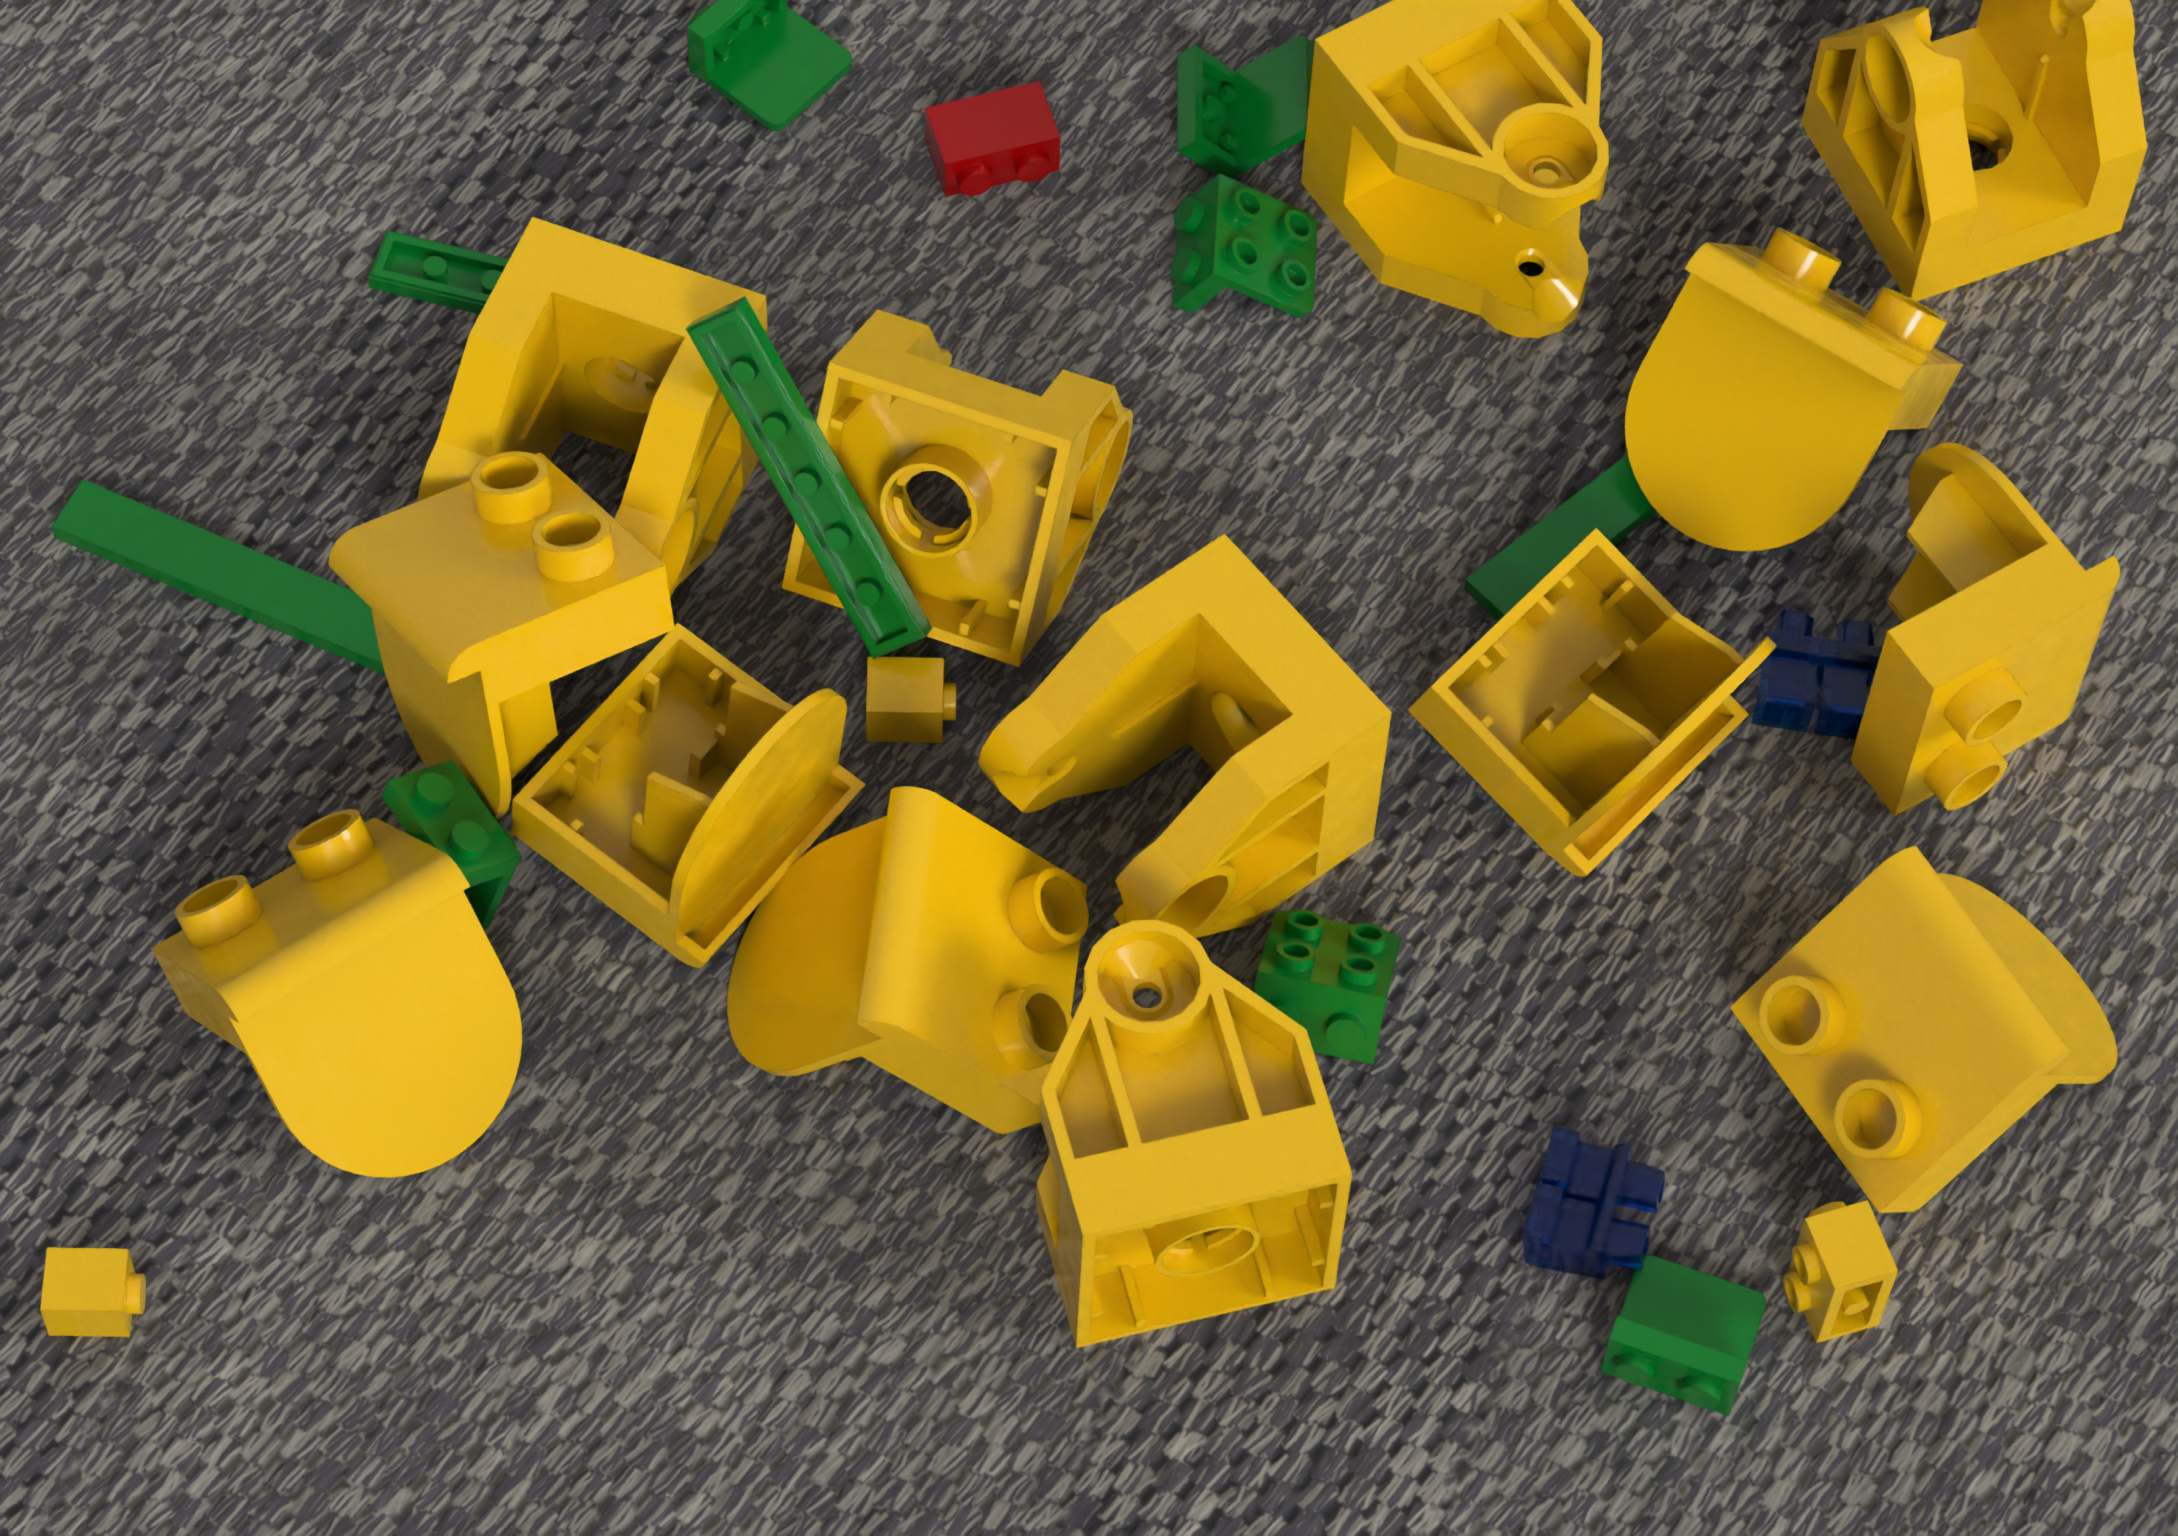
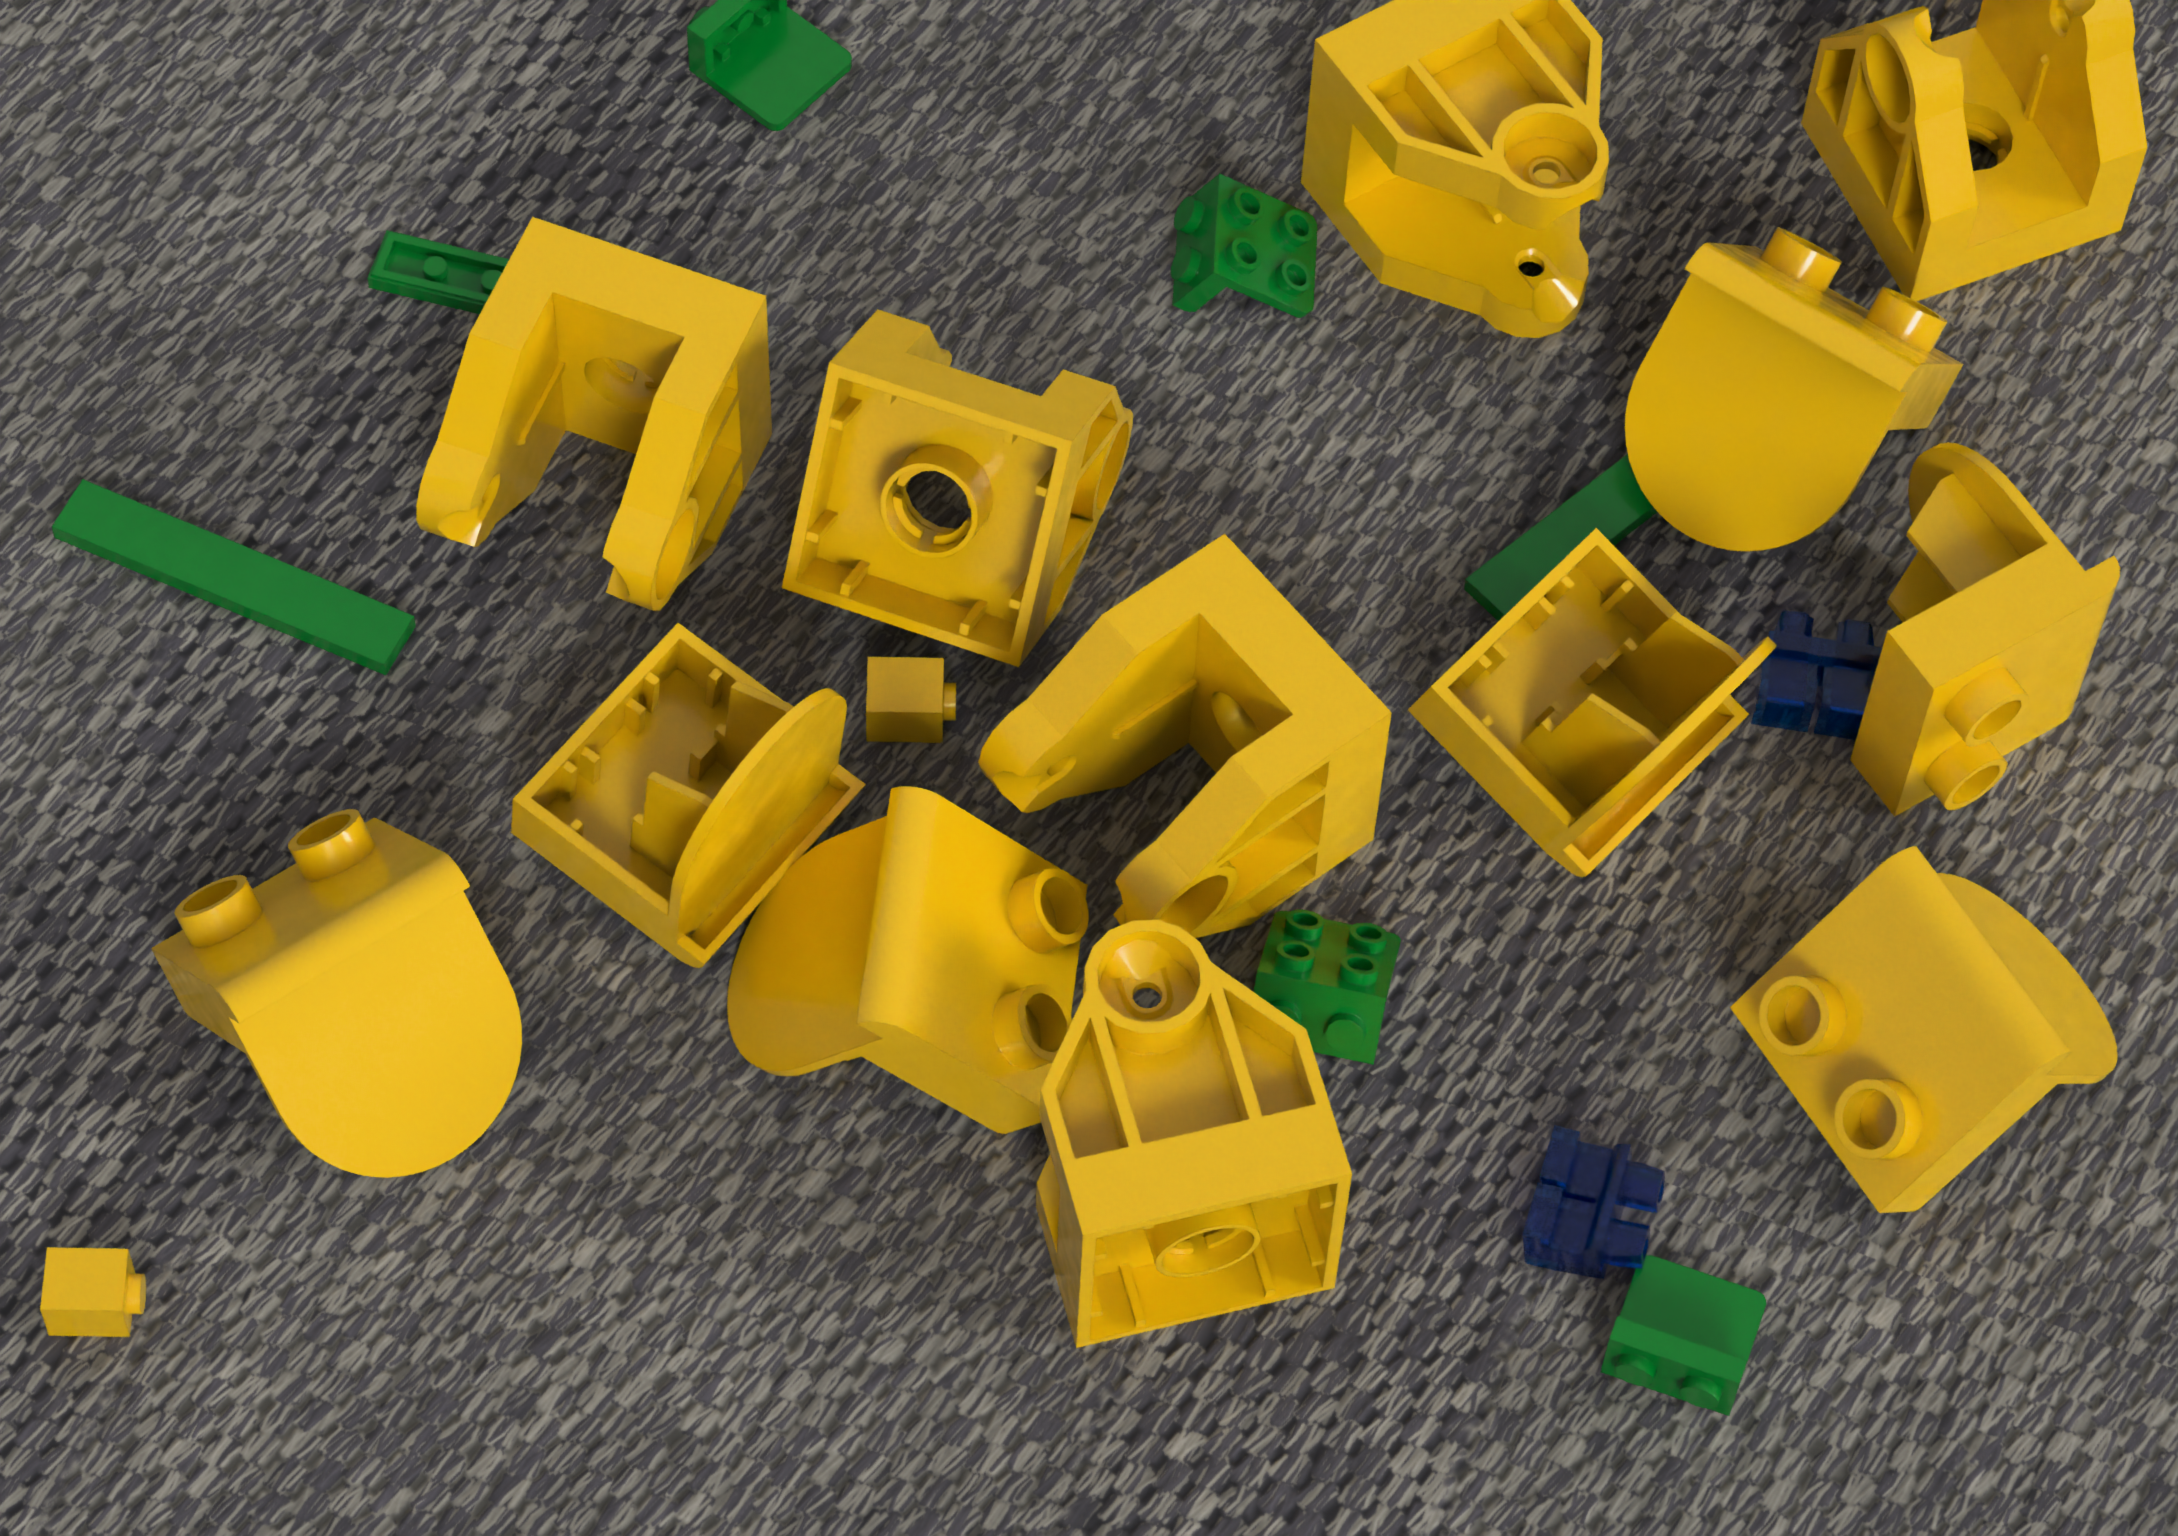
(450, 815): green bracket -> none
(491, 601): yellow plate -> none
(809, 477): green tile -> none
(992, 139): red brick -> none
(1242, 115): green bracket -> none
(1840, 1270): yellow brick -> none

